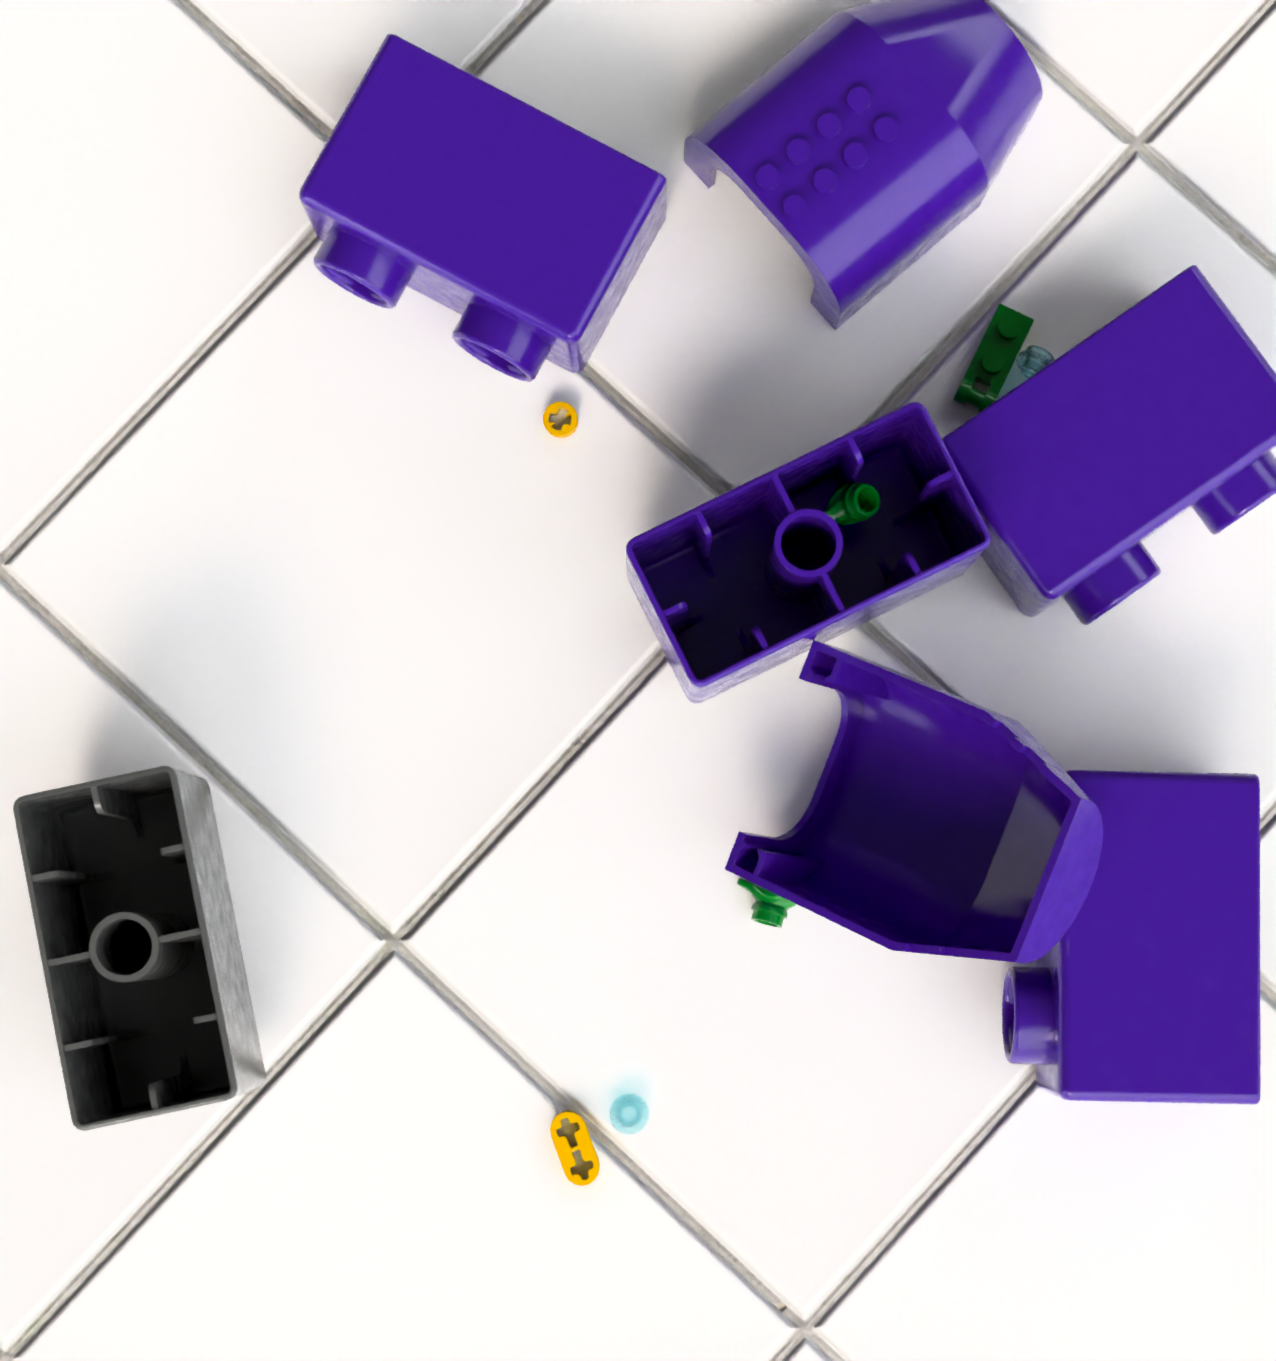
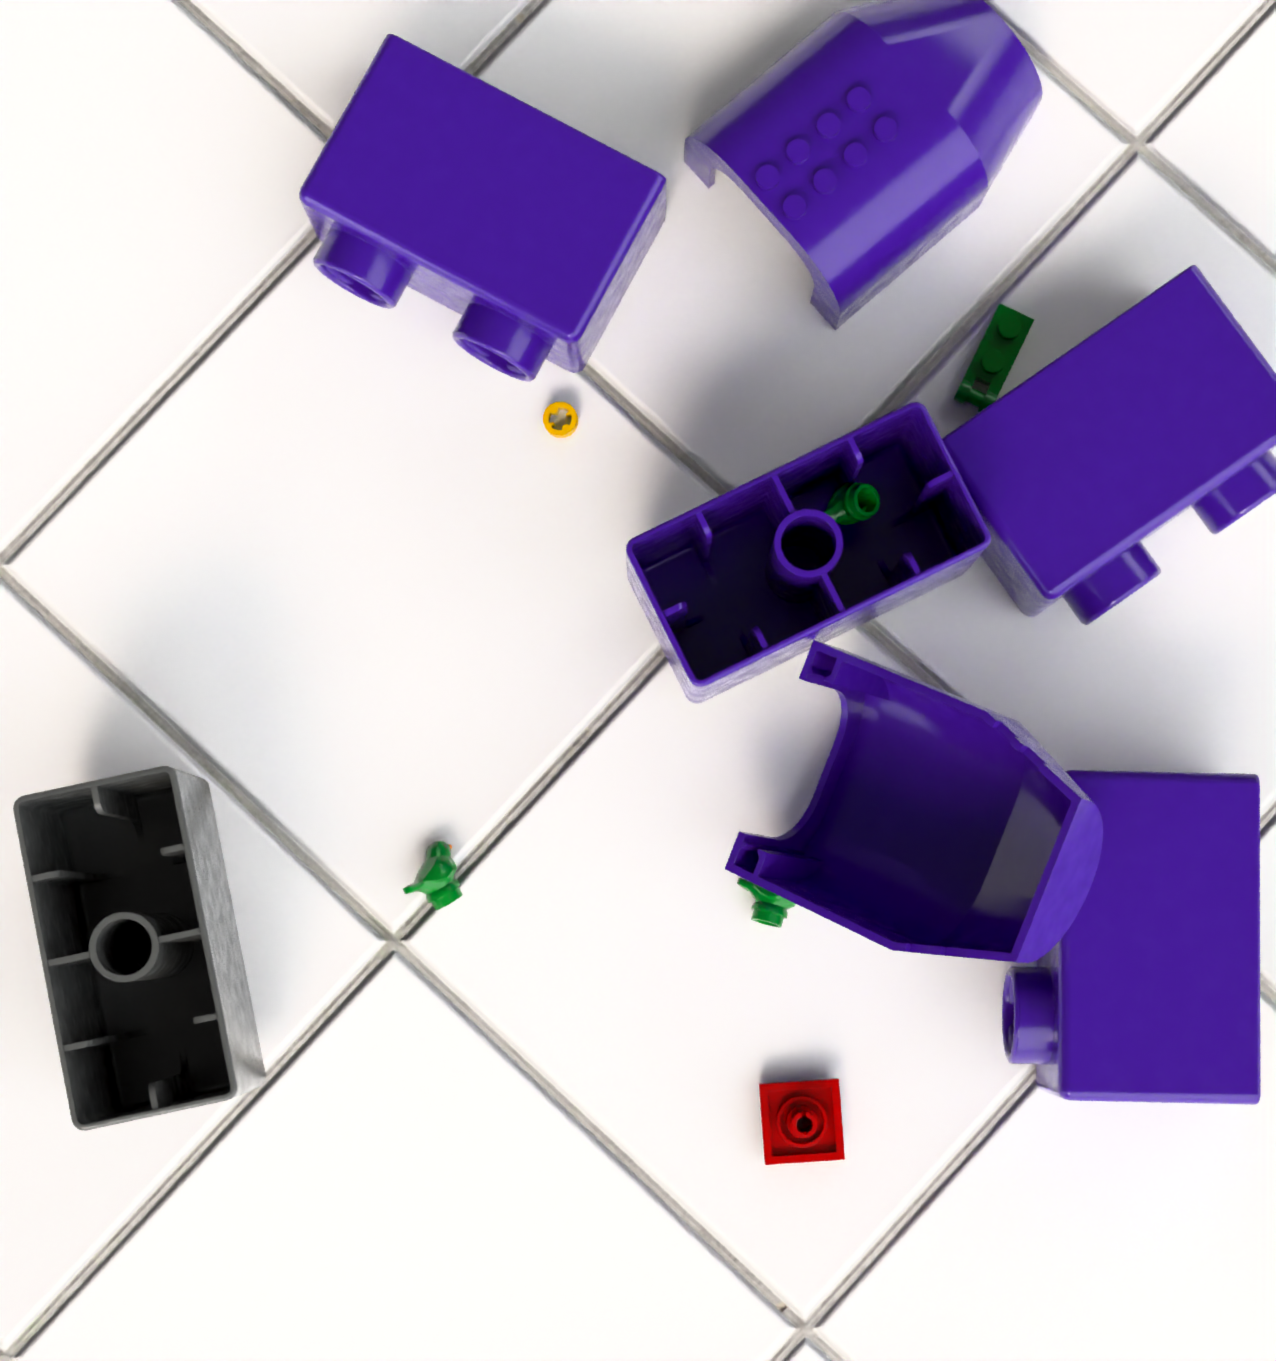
(437, 877): none -> green animal
(565, 1150): yellow beam -> none
(638, 1123): clear light blue plate -> none
(801, 1121): none -> red plate
(1033, 360): clear light blue plate -> none

